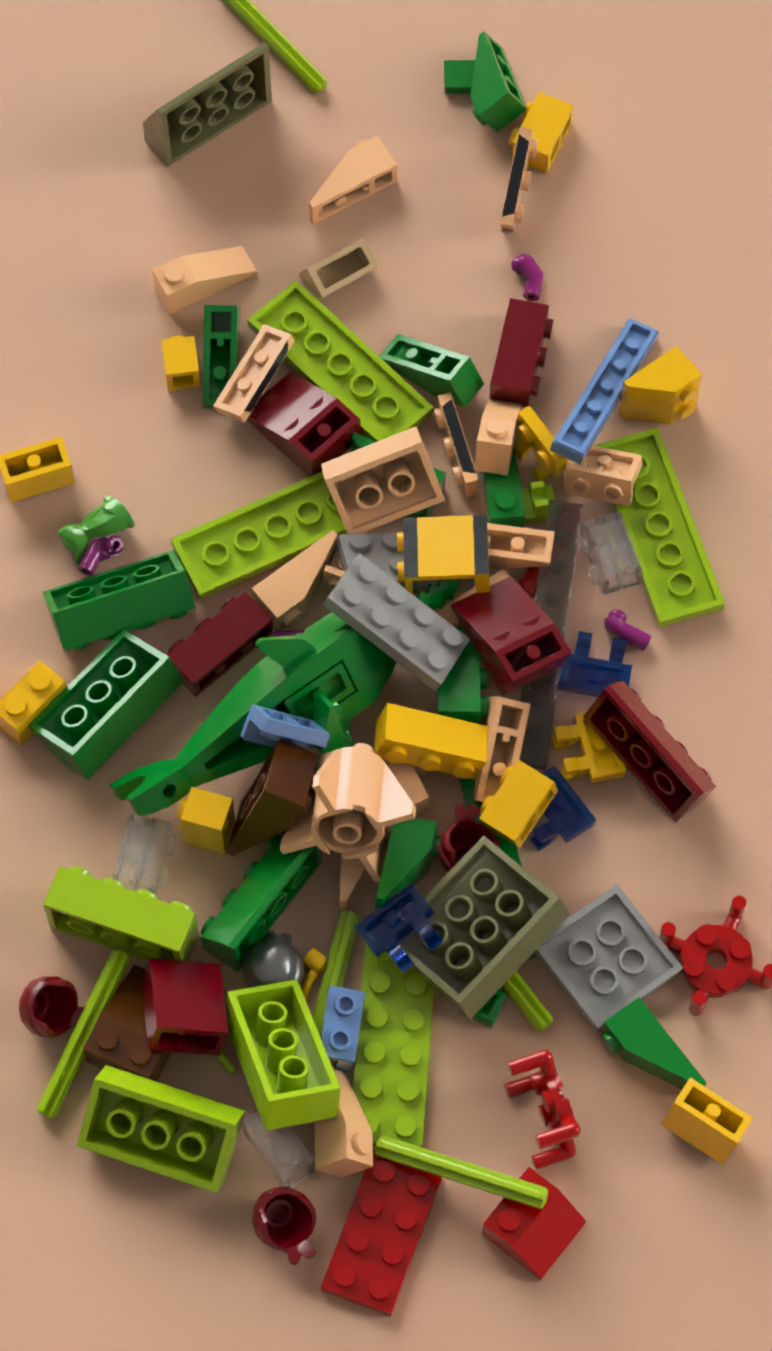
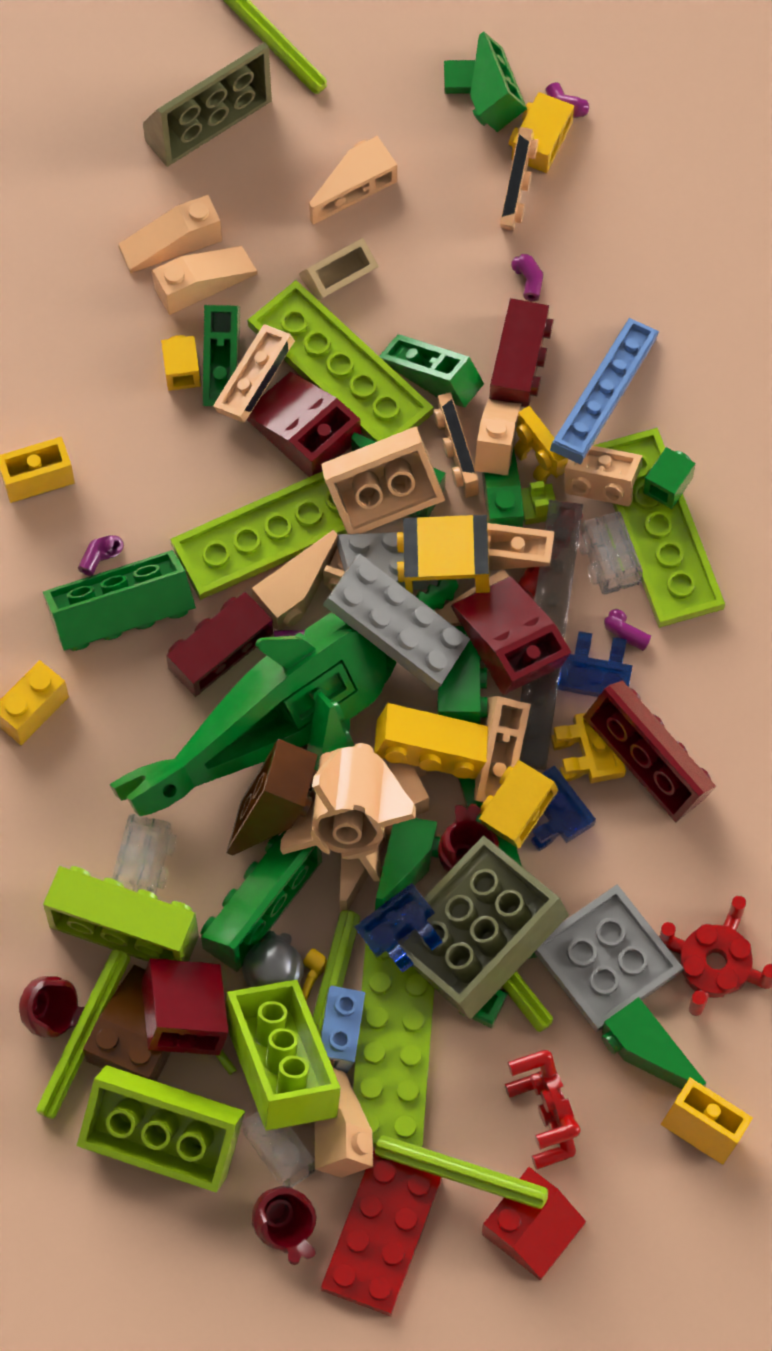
(100, 522): bright green animal -> none
(106, 703): green slope -> none
(173, 235): none -> light nougat slope
(206, 820): yellow brick -> none
(268, 726): medium blue bracket -> none
(581, 106): none -> magenta arm
(662, 390): yellow slope -> none
(669, 477): none -> green brick

